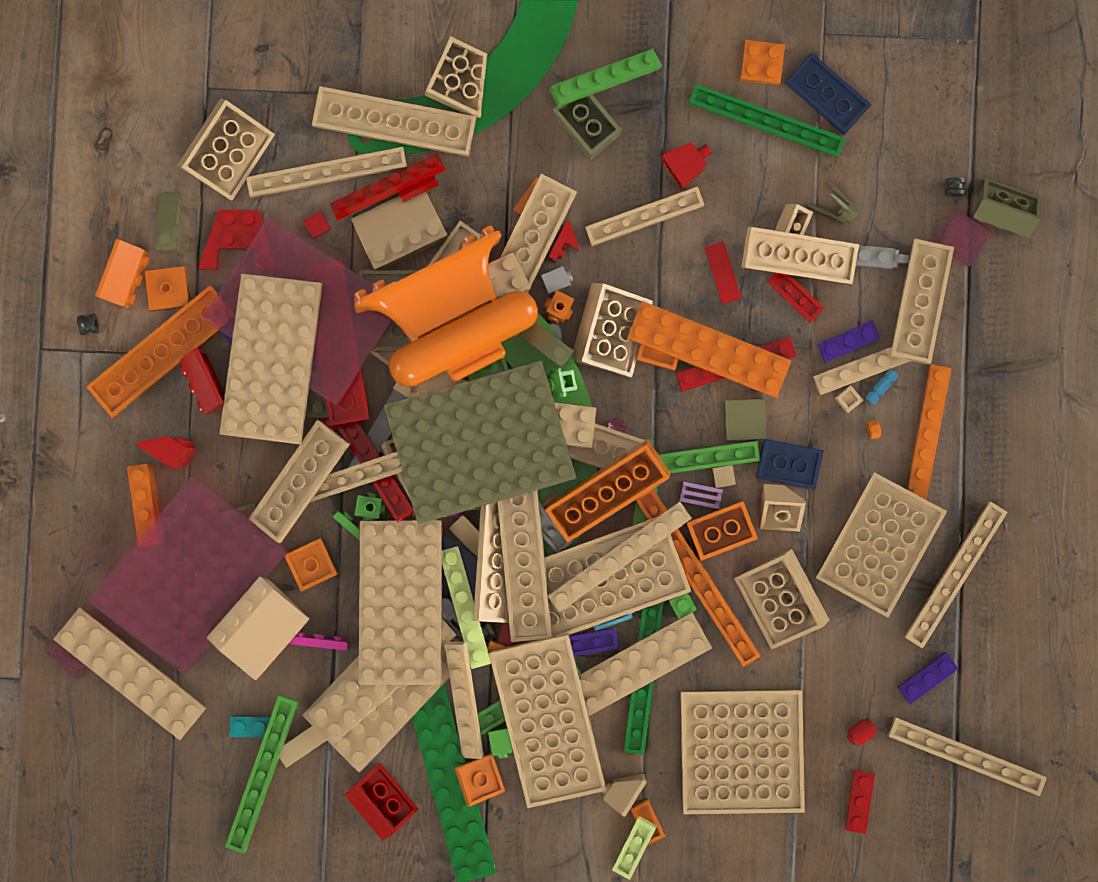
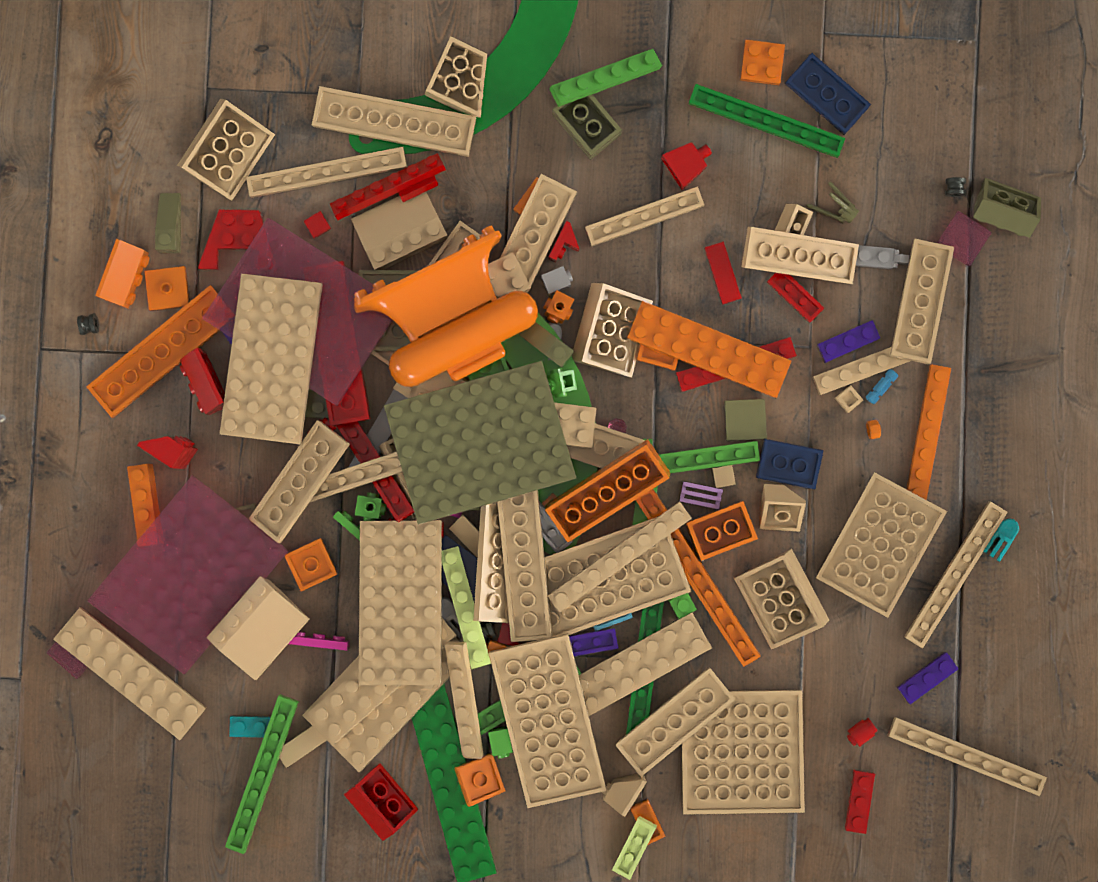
(675, 721): none -> tan plate
(1005, 533): none -> teal arm

